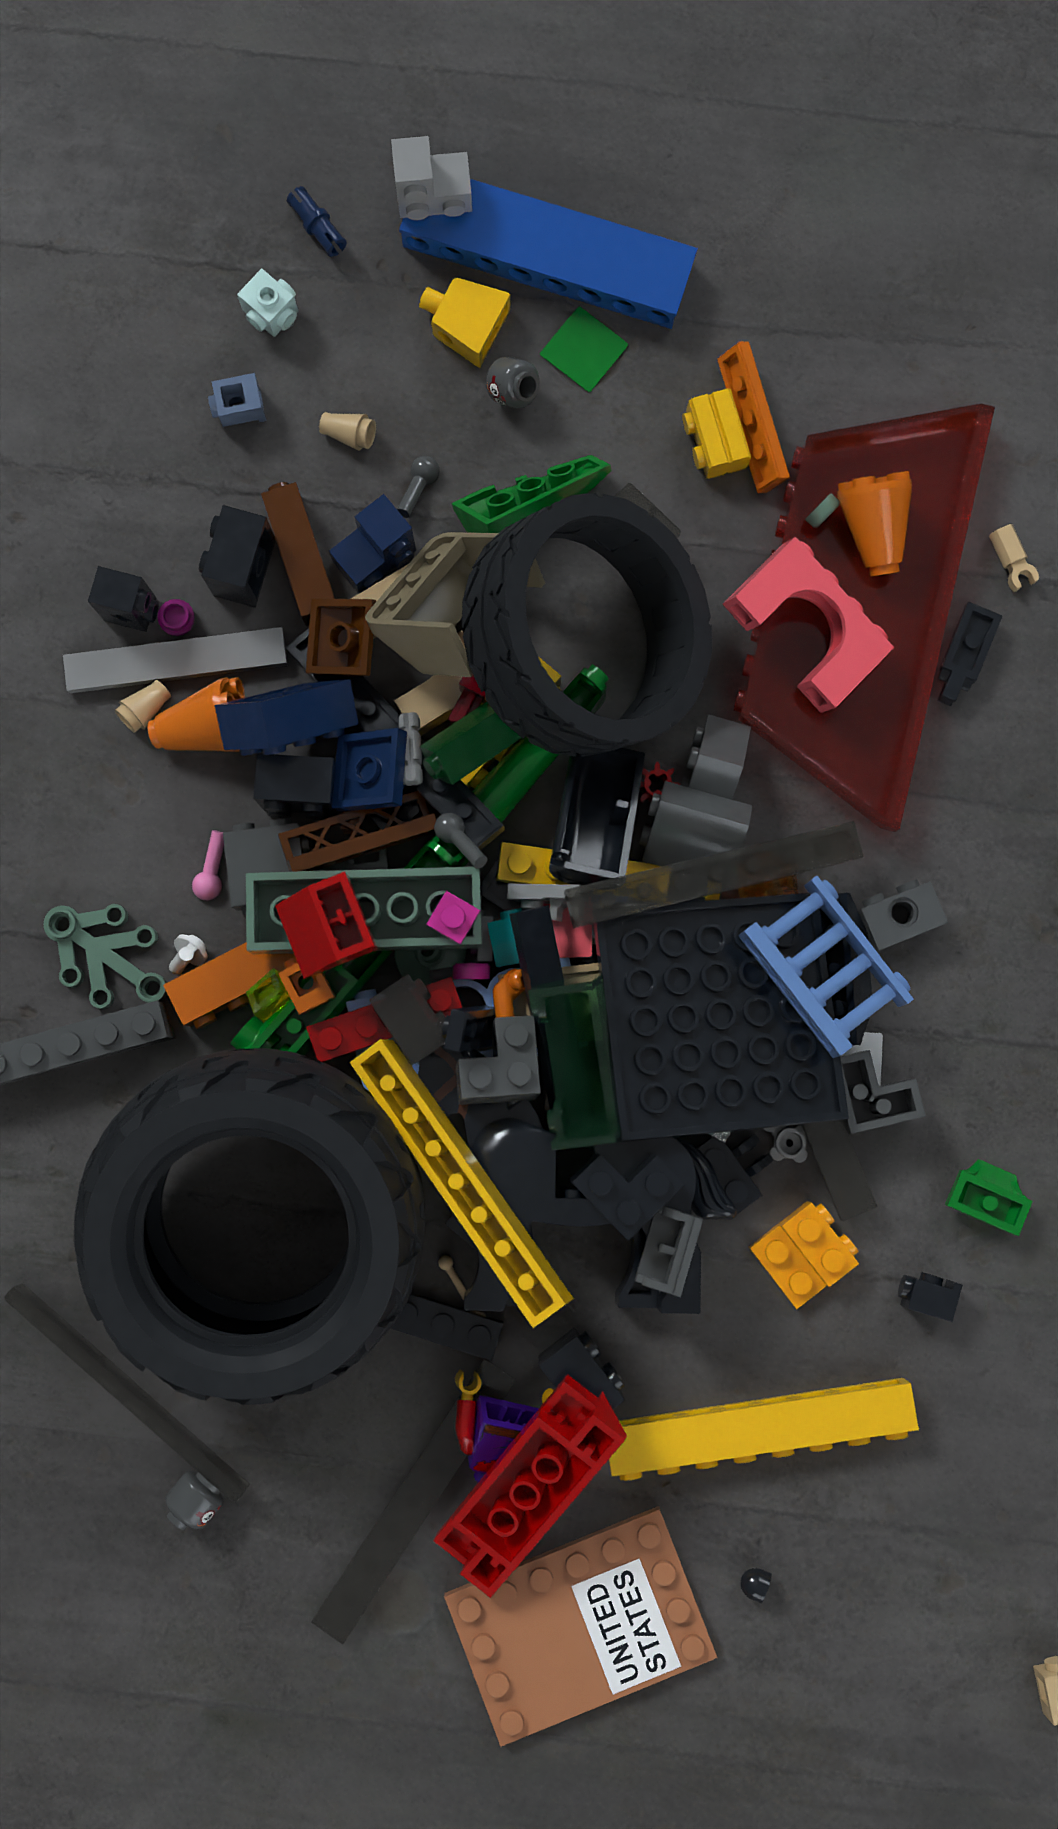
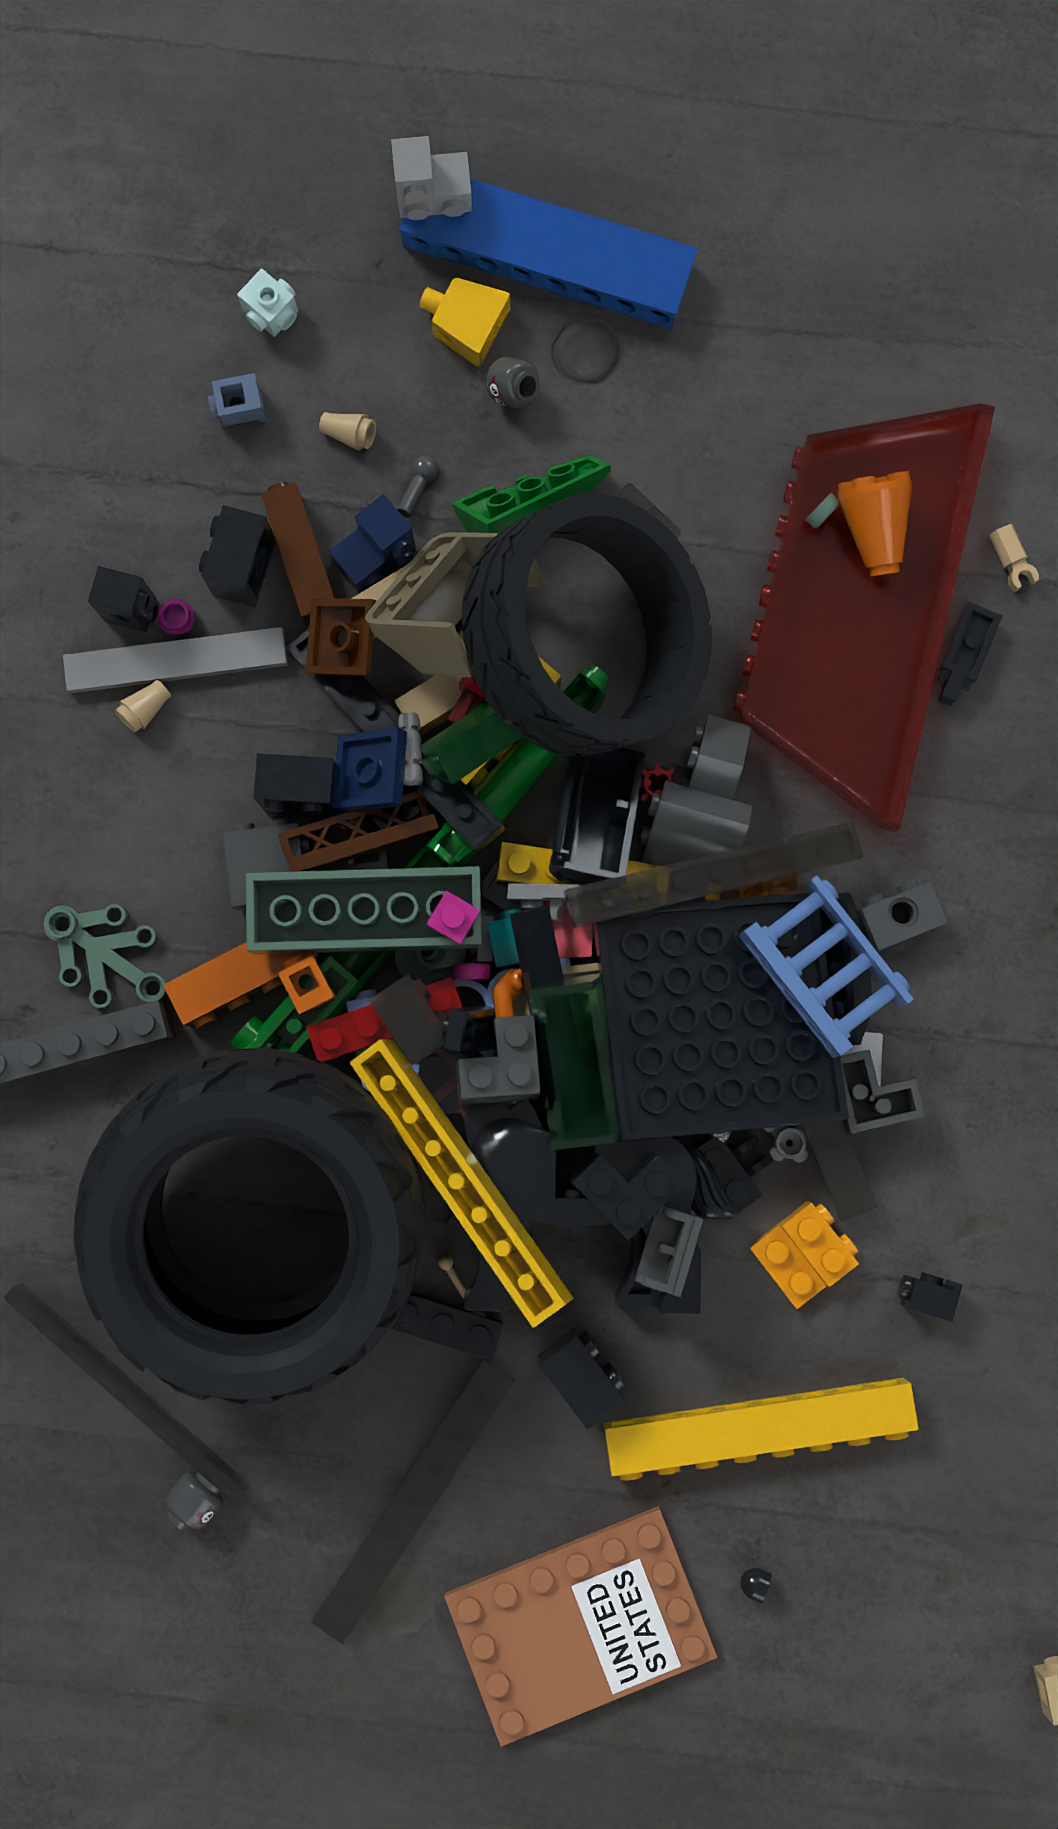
(190, 950): white plate -> none
(194, 721): orange cone -> none
(207, 883): bright pink bar -> none
(268, 995): clear neon green plate -> none
(287, 717): dark blue brick -> none
(316, 221): dark blue pin -> none
(325, 925): red slope -> none
(450, 829): dark grey bar -> none
(487, 1424): torso -> none
(531, 1484): red slope -> none
(584, 349): green sticker -> none
(717, 434): yellow brick -> none
(743, 379): orange tile -> none
(855, 641): coral arch -> none
(990, 1197): green slope -> none

